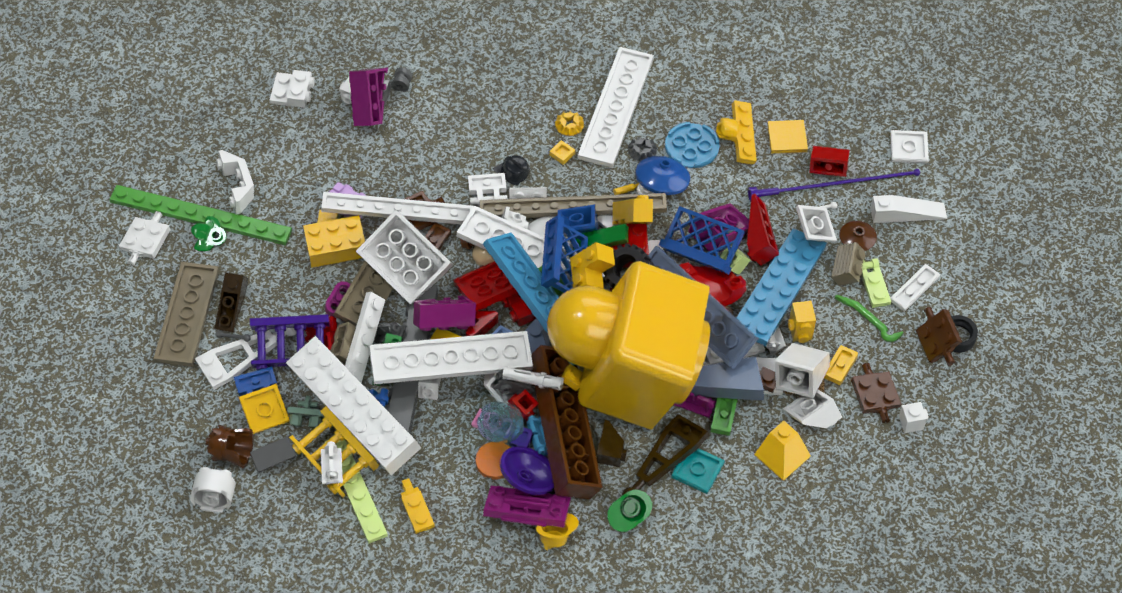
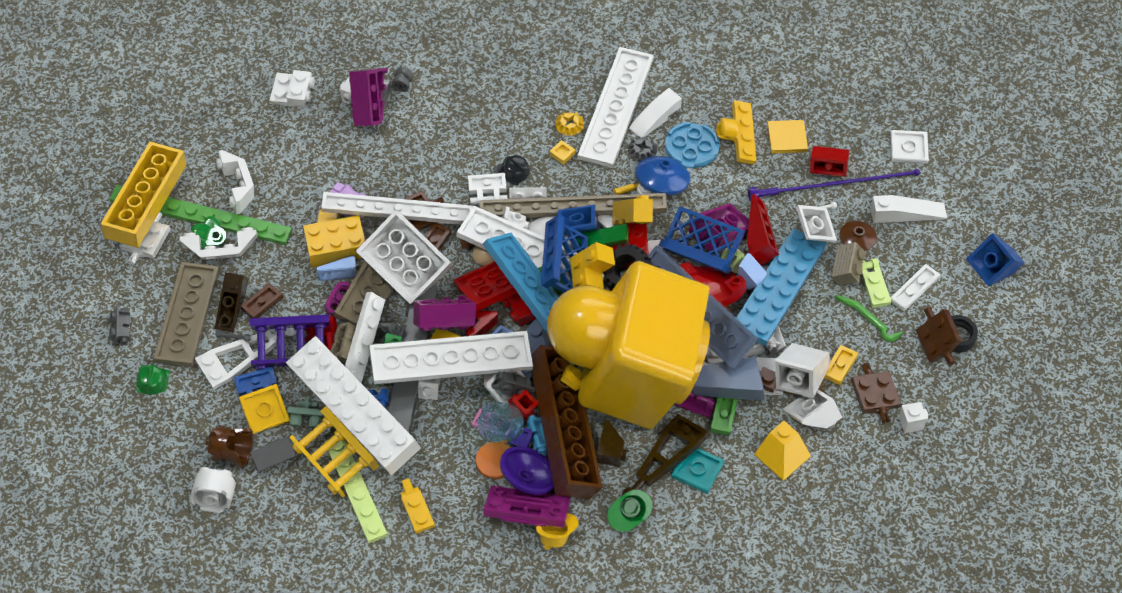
(119, 319): none -> dark grey hinge
(143, 194): none -> yellow brick
(152, 379): none -> green piece
(245, 239): none -> white slope
(261, 301): none -> reddish brown plate
(331, 464): white hinge -> none
(338, 270): none -> light blue slope
(539, 379): white pin -> none
(656, 113): none -> white slope
(751, 271): none -> light blue slope
(802, 321): yellow brick -> none
(994, 260): none -> blue slope

